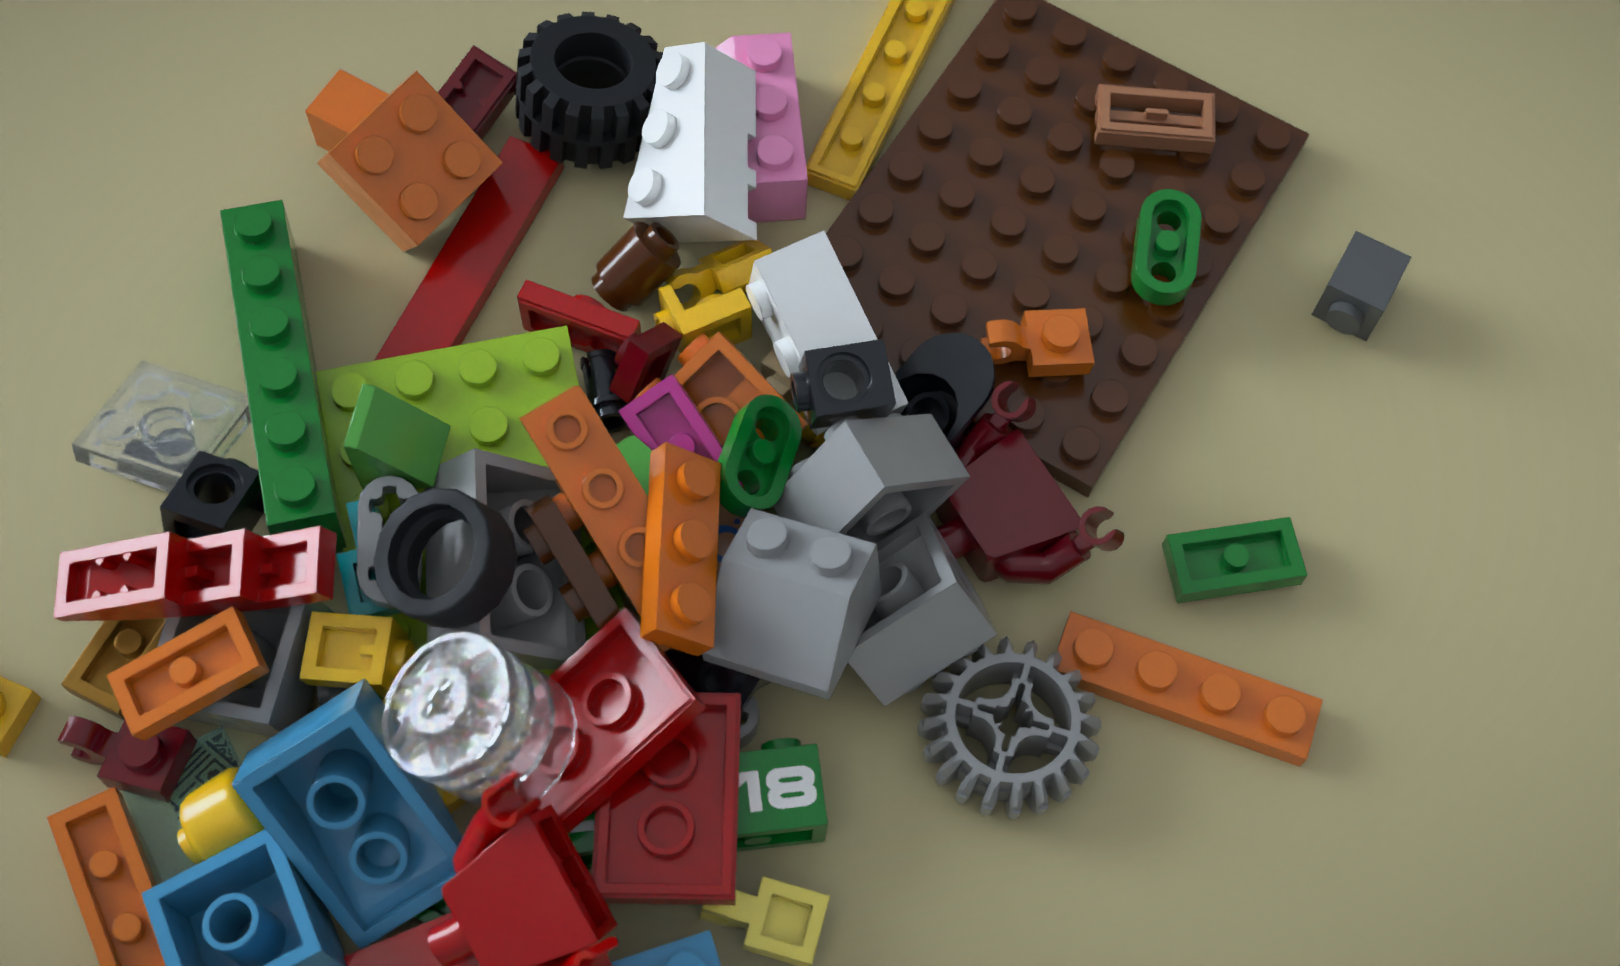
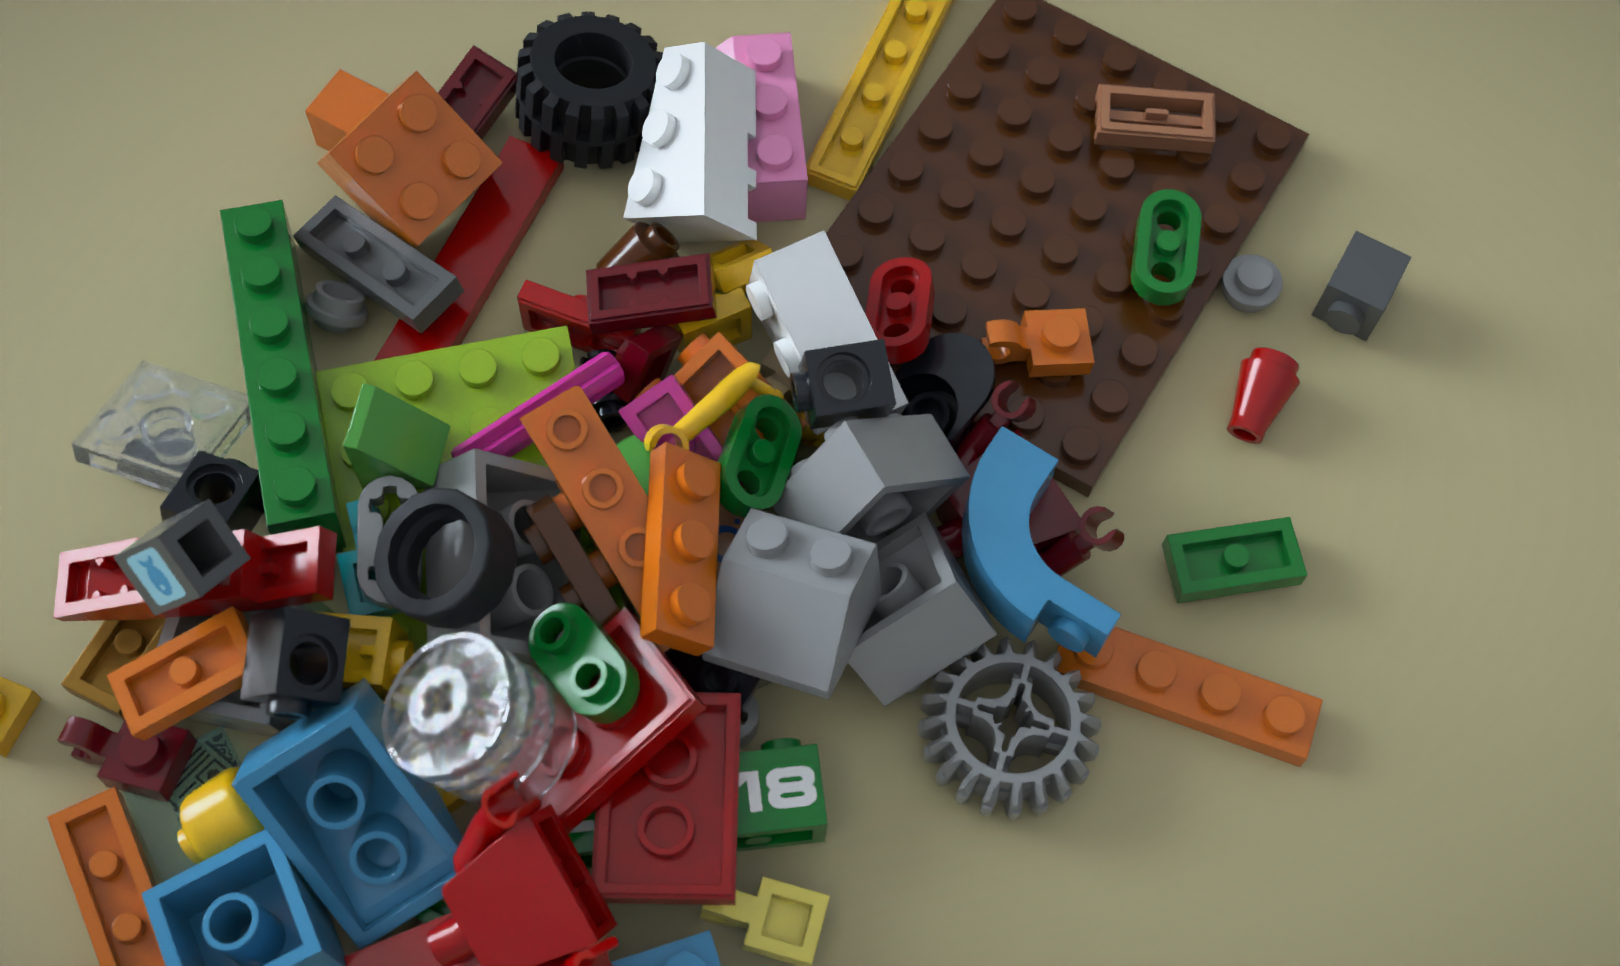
(182, 558): none -> dark grey brick
(321, 651): none -> black brick
(336, 306): none -> light grey plate
(379, 264): none -> dark grey plate
(508, 434): none -> dark pink axle
(580, 657): none -> green plate
(651, 294): none -> dark red plate
(712, 406): none -> yellow piece
(901, 307): none -> red plate
(1003, 559): none -> dark azure arch
(1251, 283): none -> light grey plate
(1261, 392): none -> red cone

